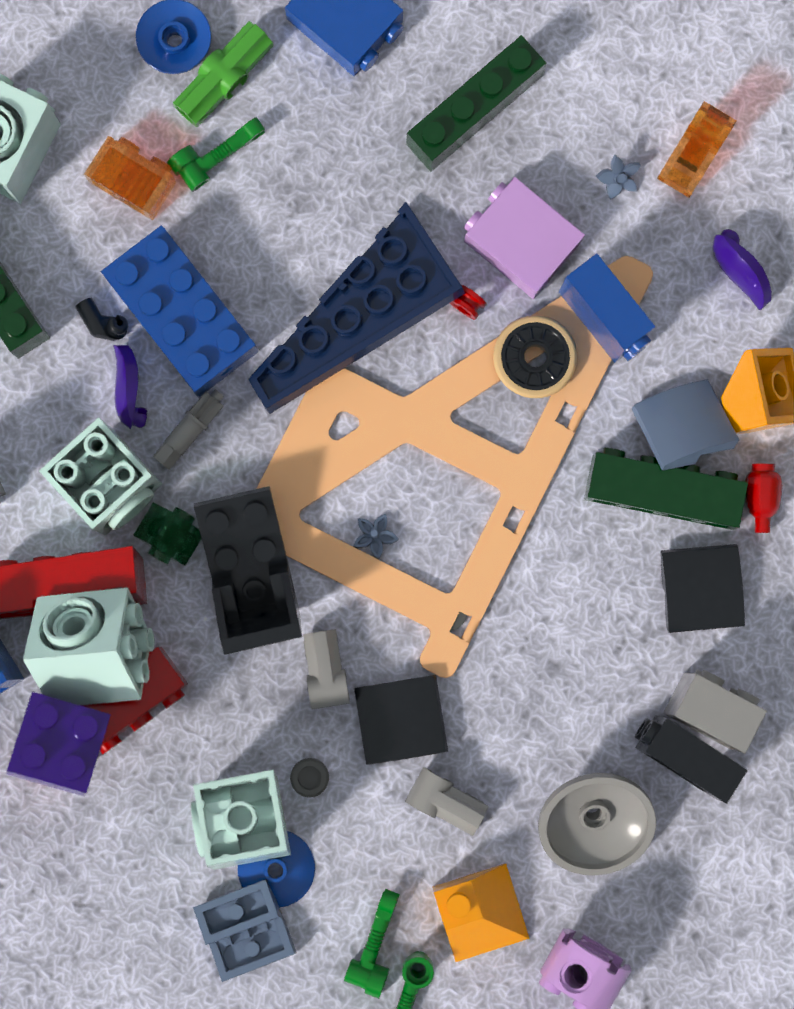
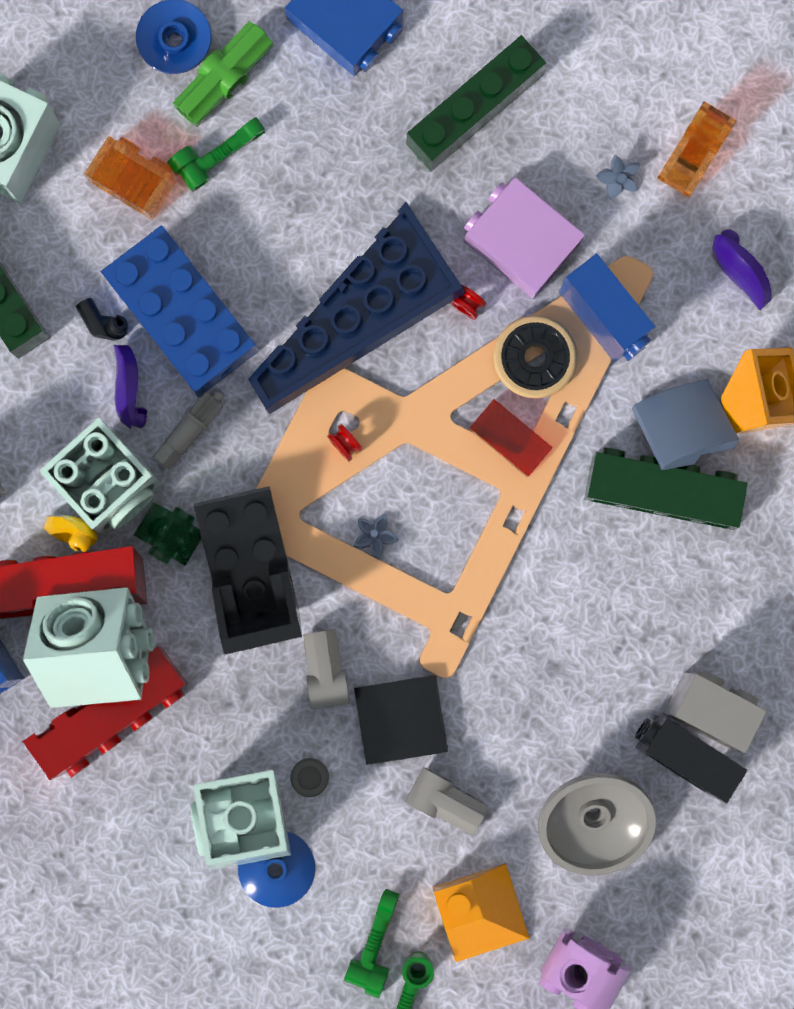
(58, 744): dark purple brick -> none
(71, 531): none -> yellow arm
(244, 930): sand blue slope -> none
(345, 442): none -> red bush
(510, 438): none -> clear red tile
(702, 588): black slope -> none
(763, 495): red plant -> none

